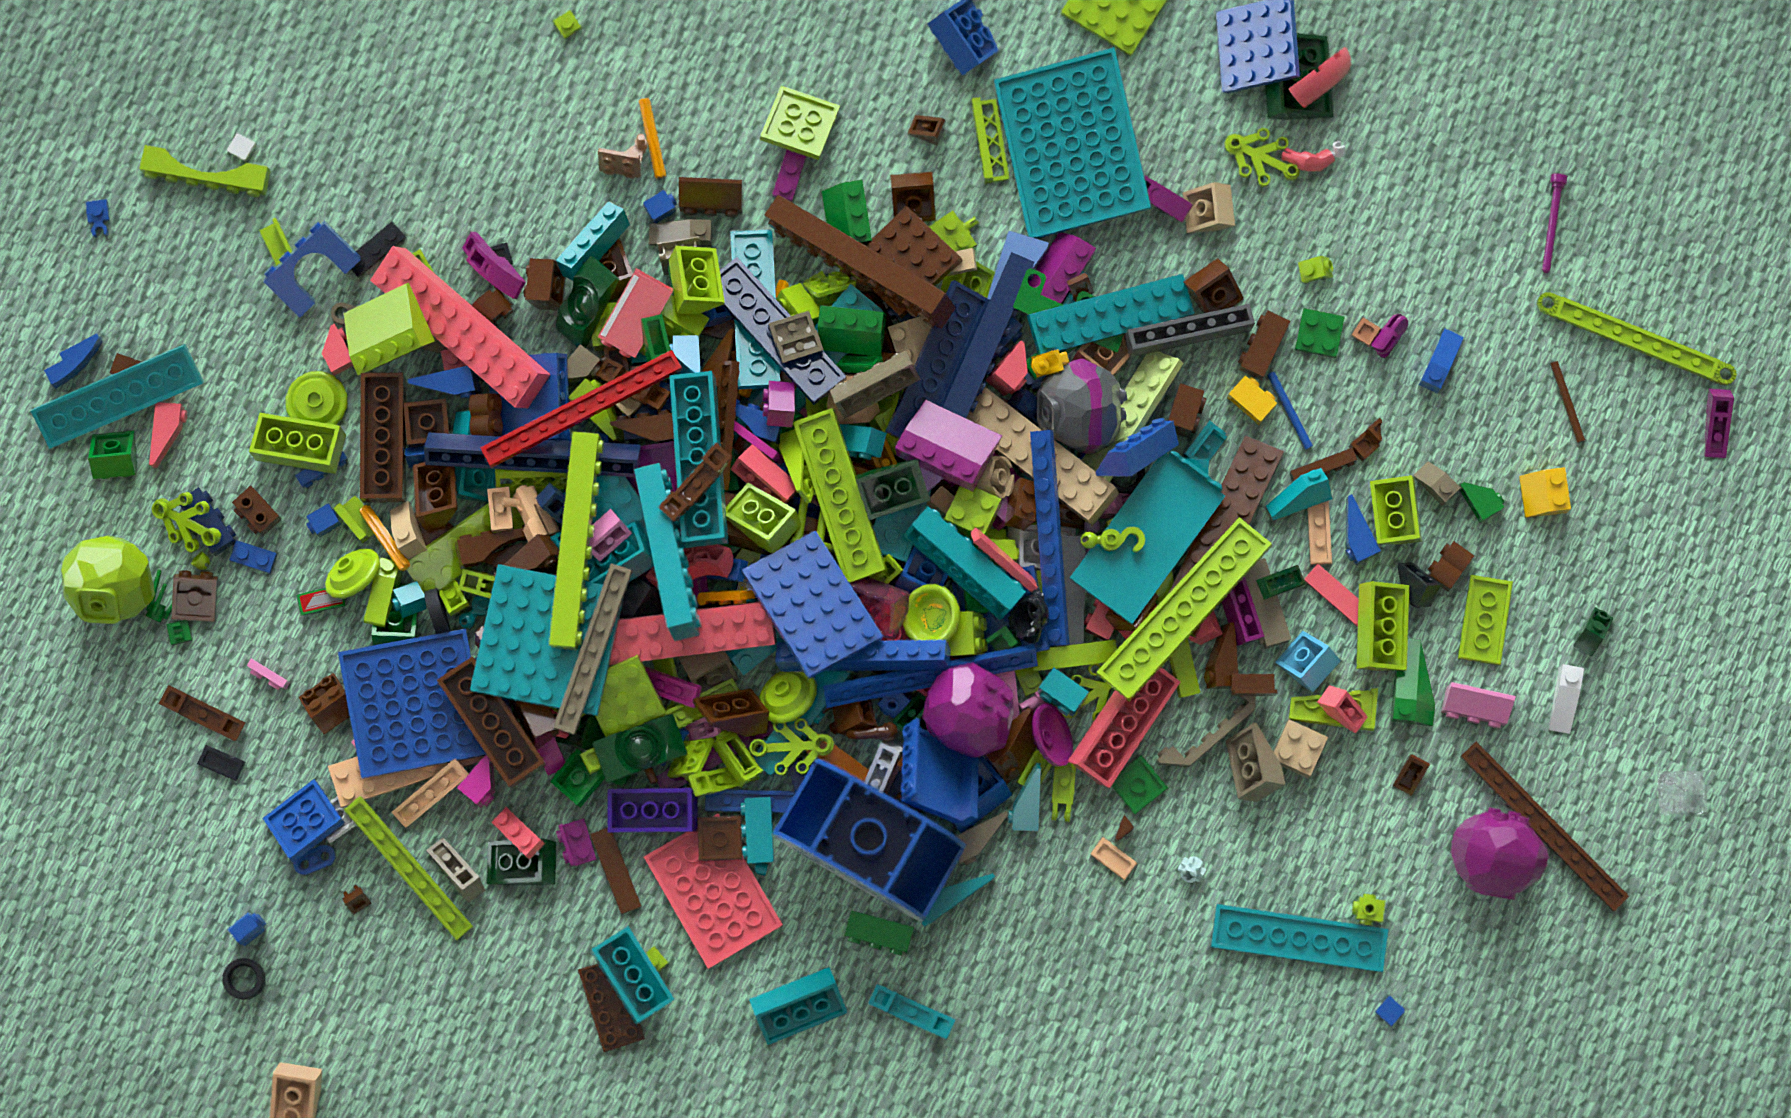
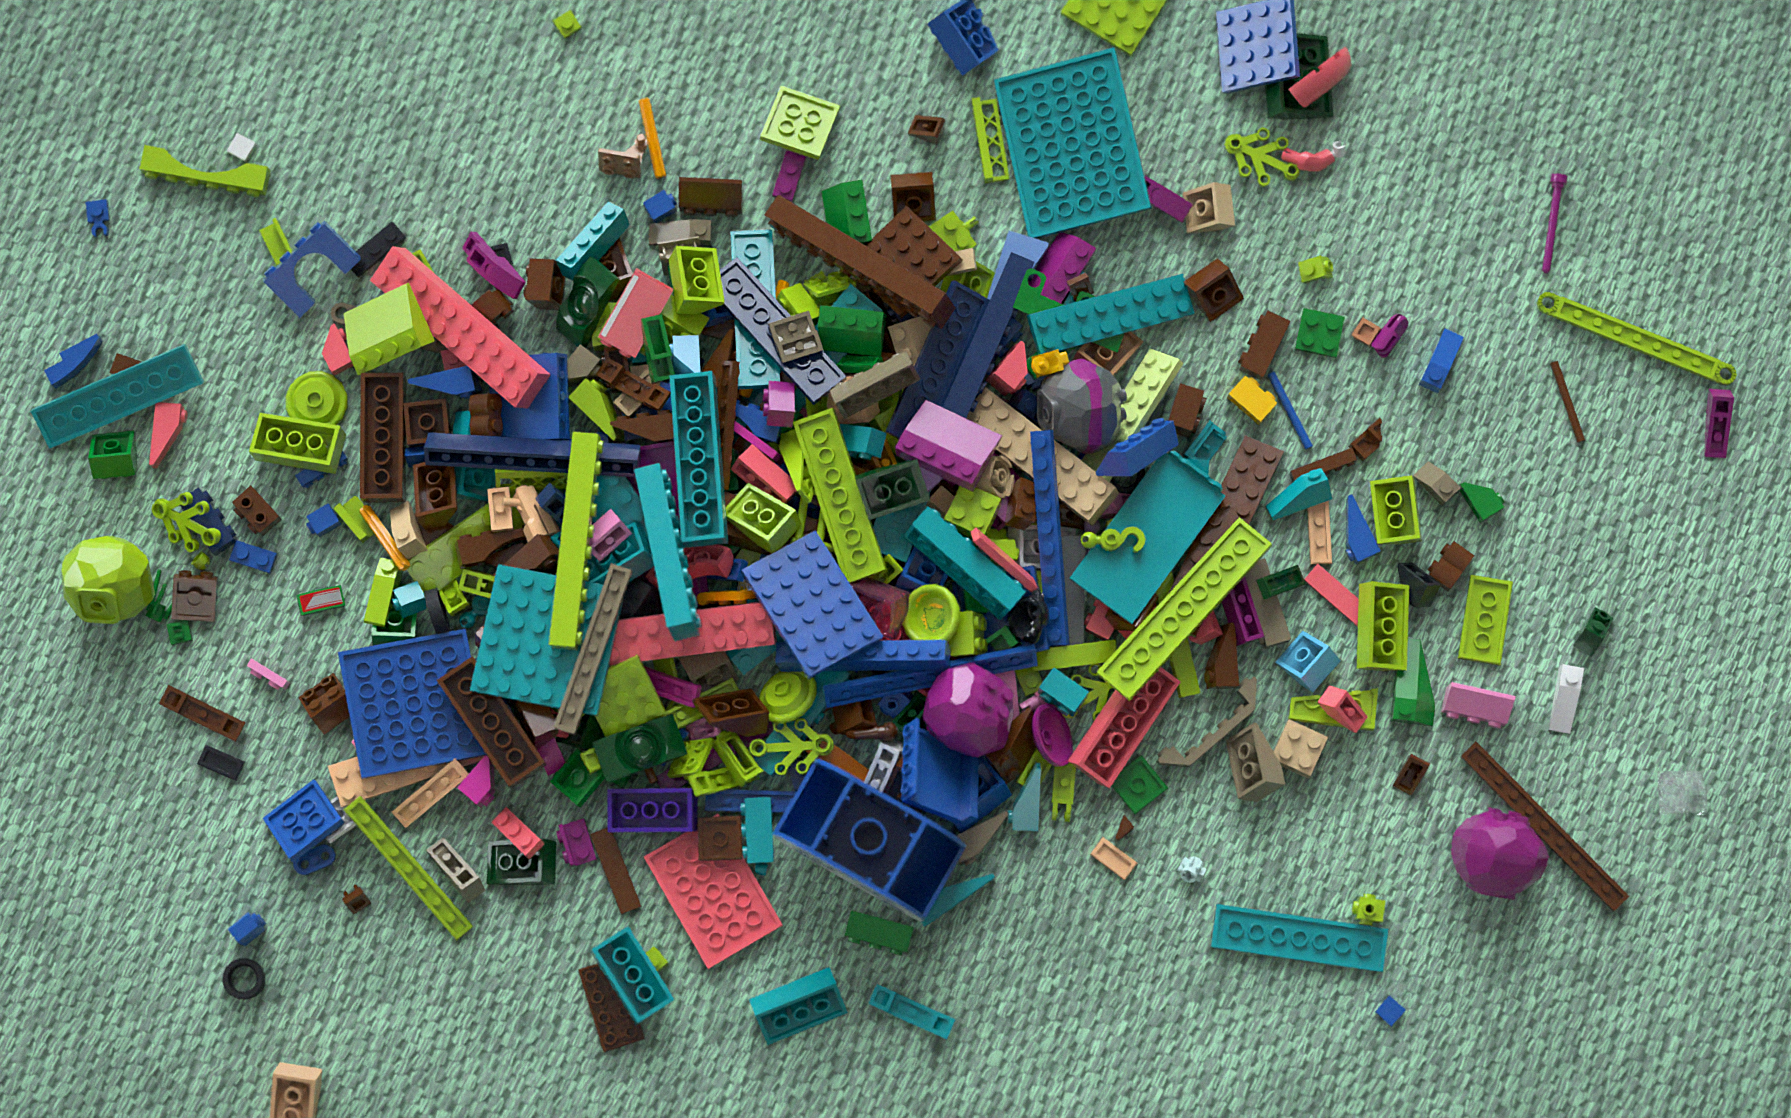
(352, 573): lime piece -> none
(581, 409): red plate -> none
(697, 483): reddish brown slope -> none
(1189, 330): dark grey brick -> none
(1253, 685): reddish brown panel -> none
(1545, 492): yellow slope -> none

